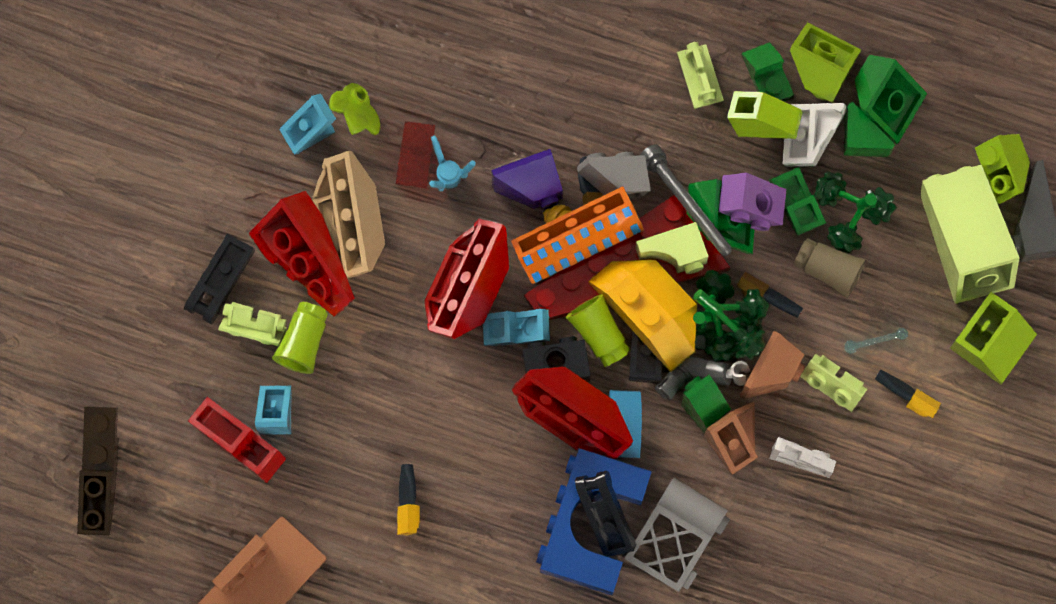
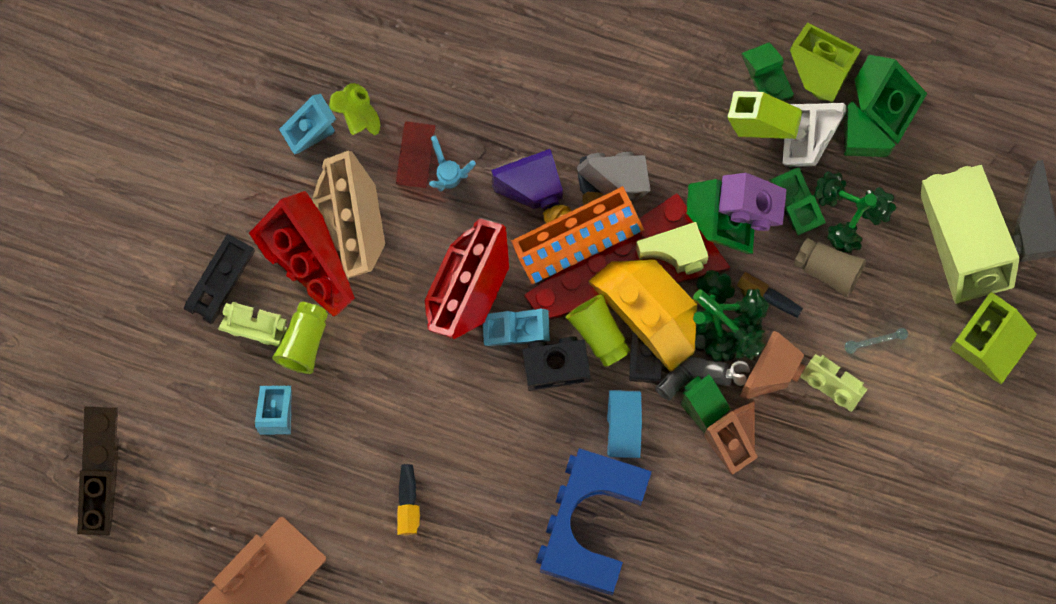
(237, 439): red slope -> none
(573, 411): red wedge -> none
(605, 514): black plate -> none
(657, 163): dark grey piece -> none
(690, 511): light grey piece -> none
(700, 75): yellowish green hinge -> none
(802, 458): white wing -> none
(918, 400): piece -> none
(1004, 165): lime slope -> none

